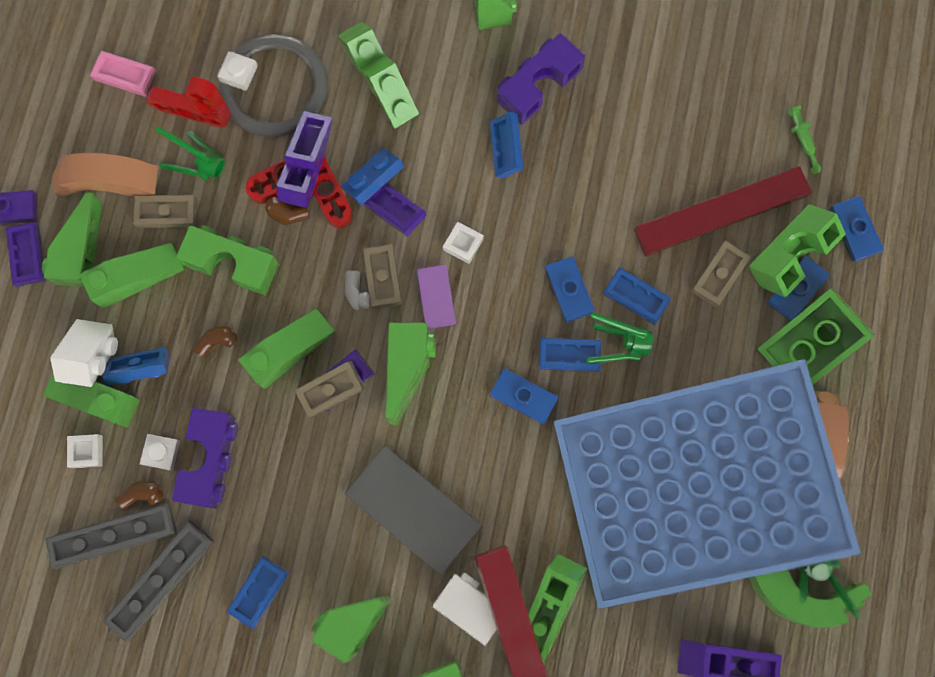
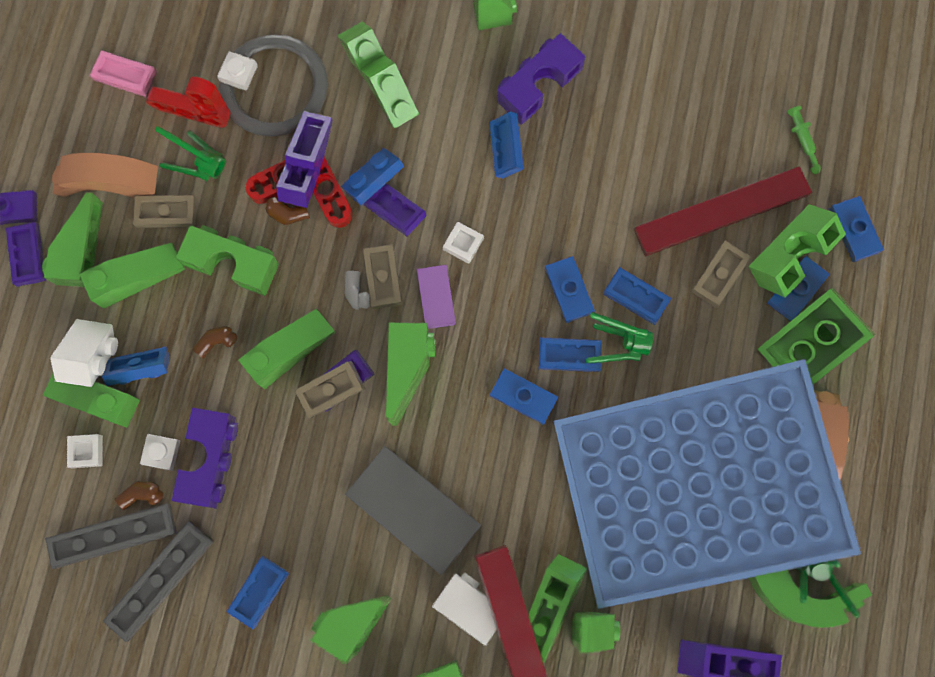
(594, 631): none -> bright green slope

